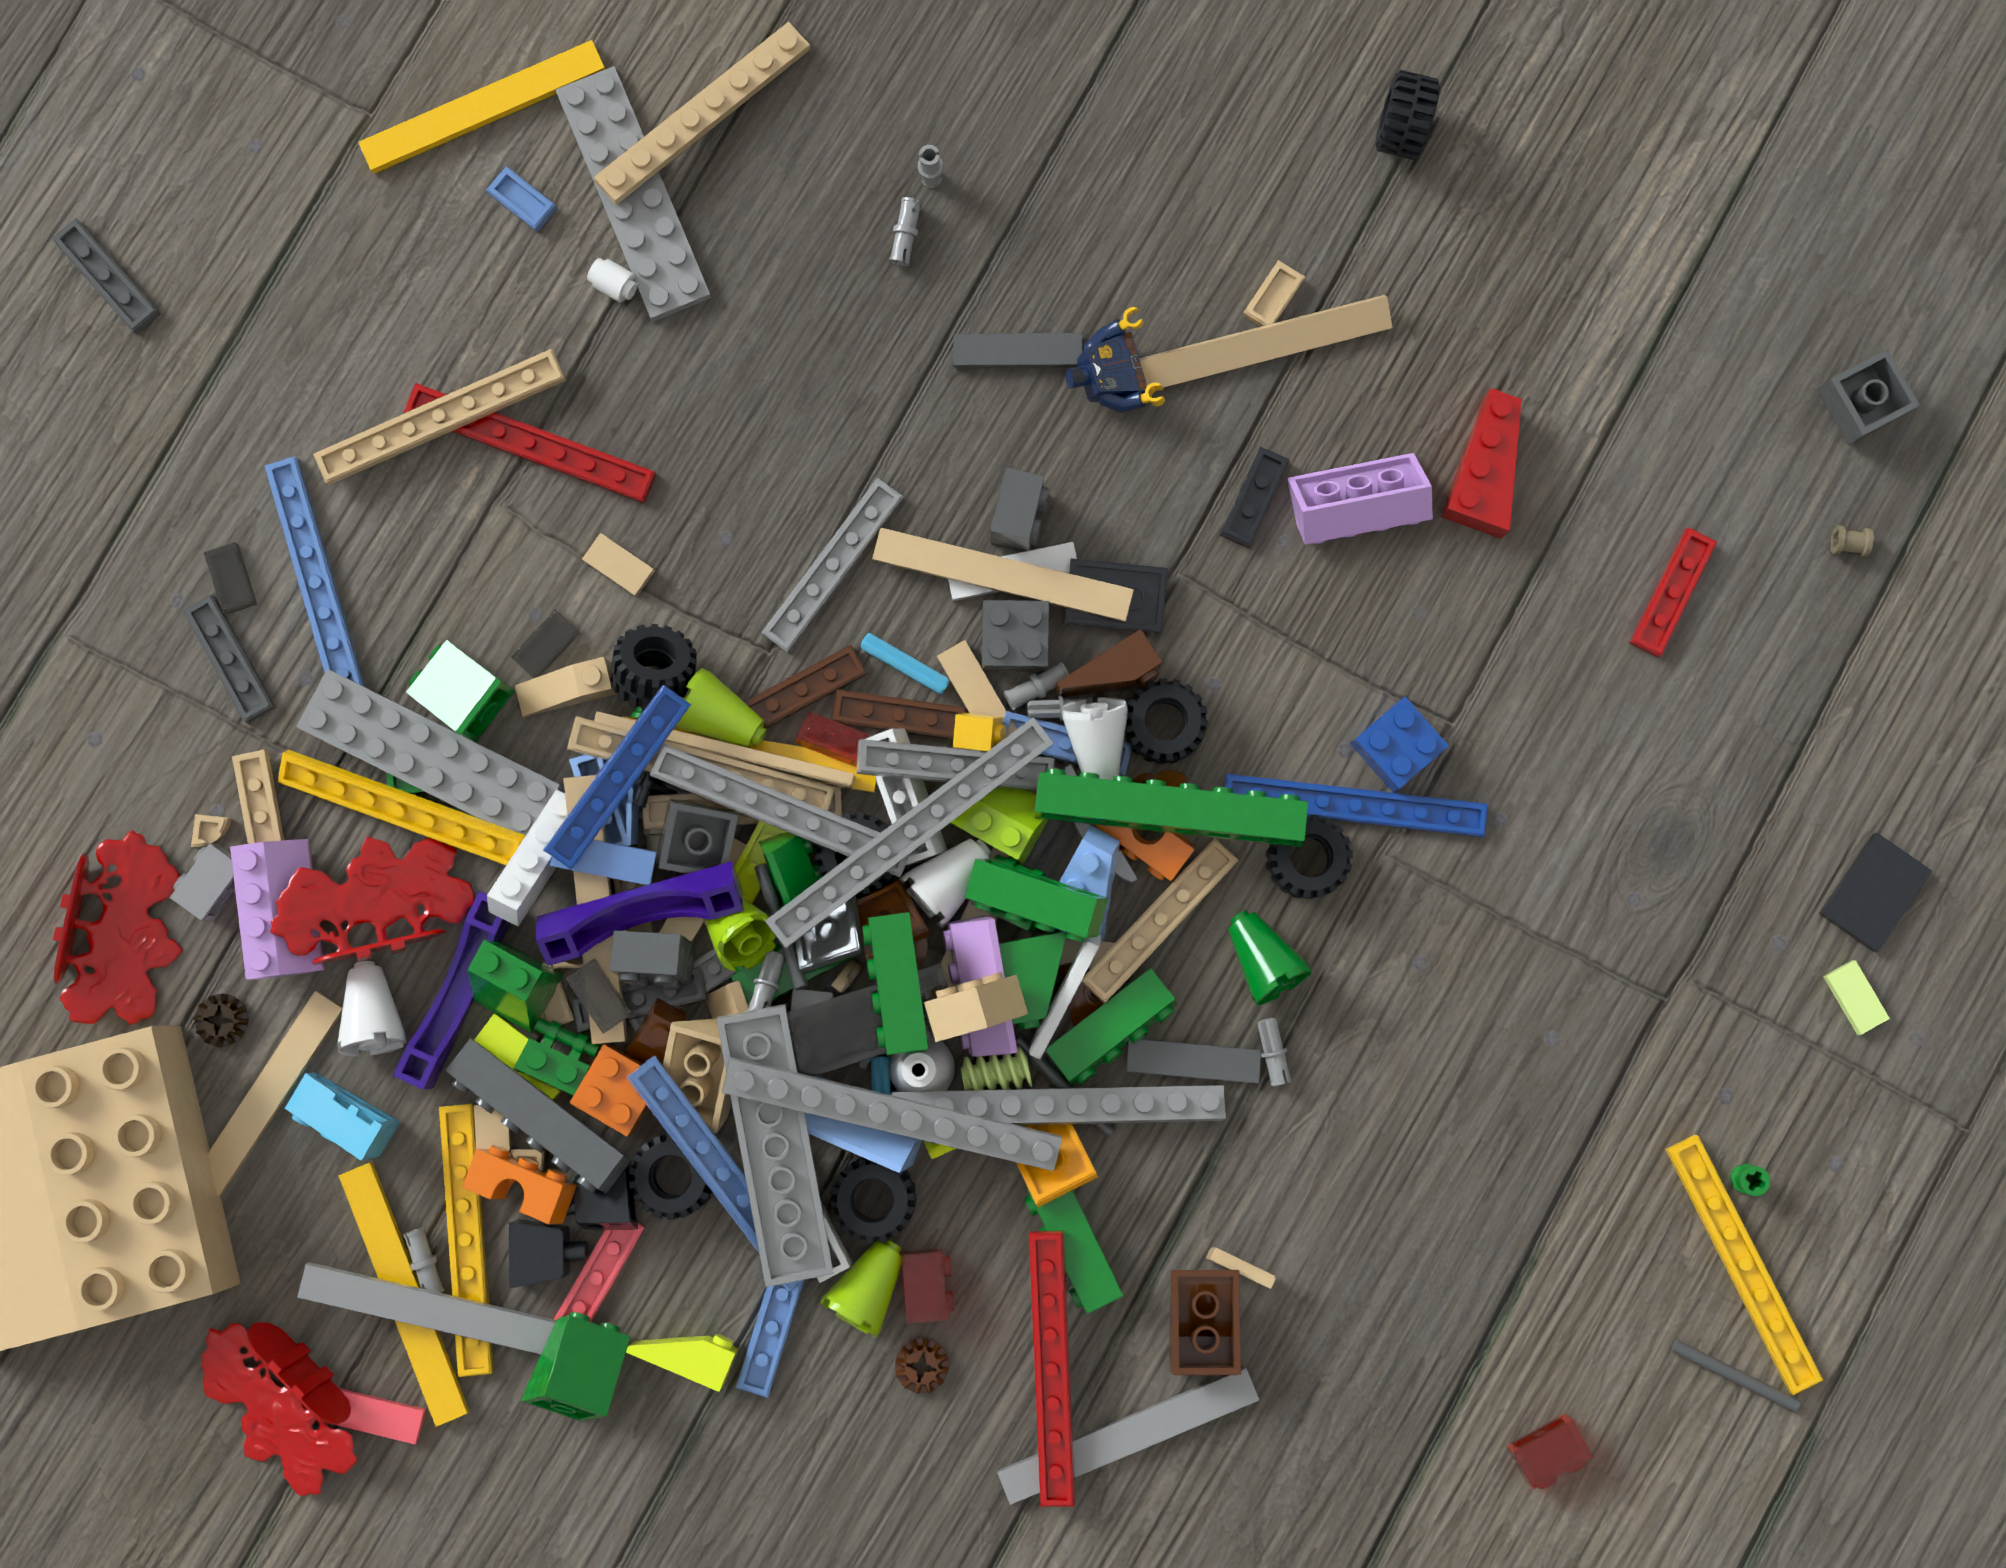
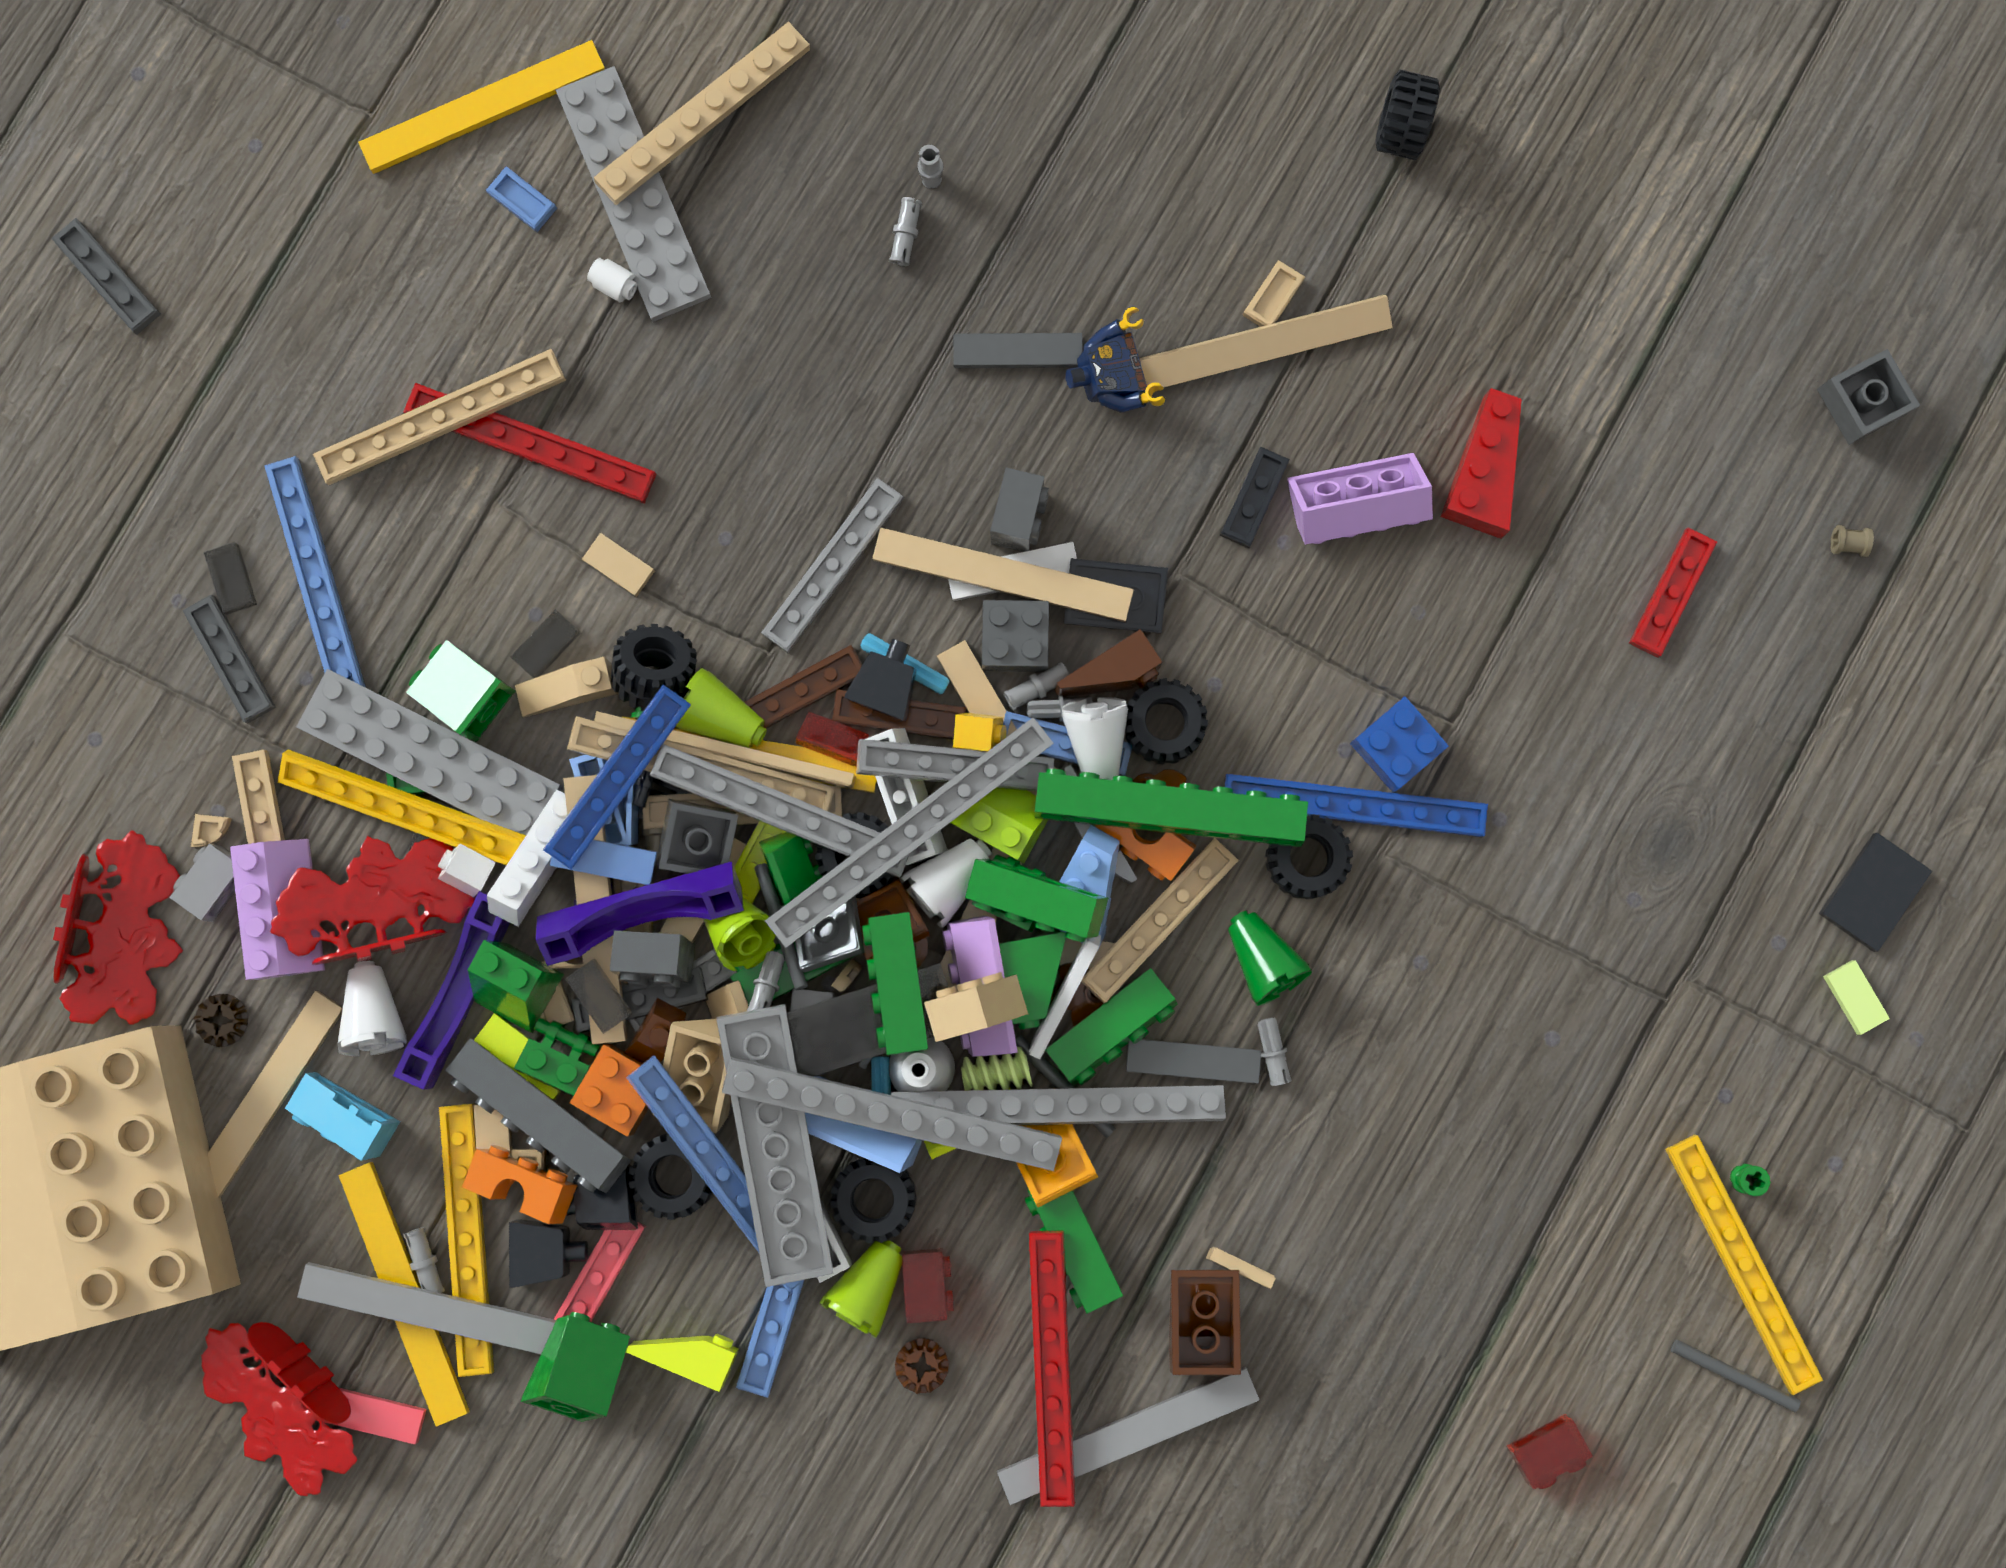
(465, 869): none -> white brick
(885, 682): none -> black torso

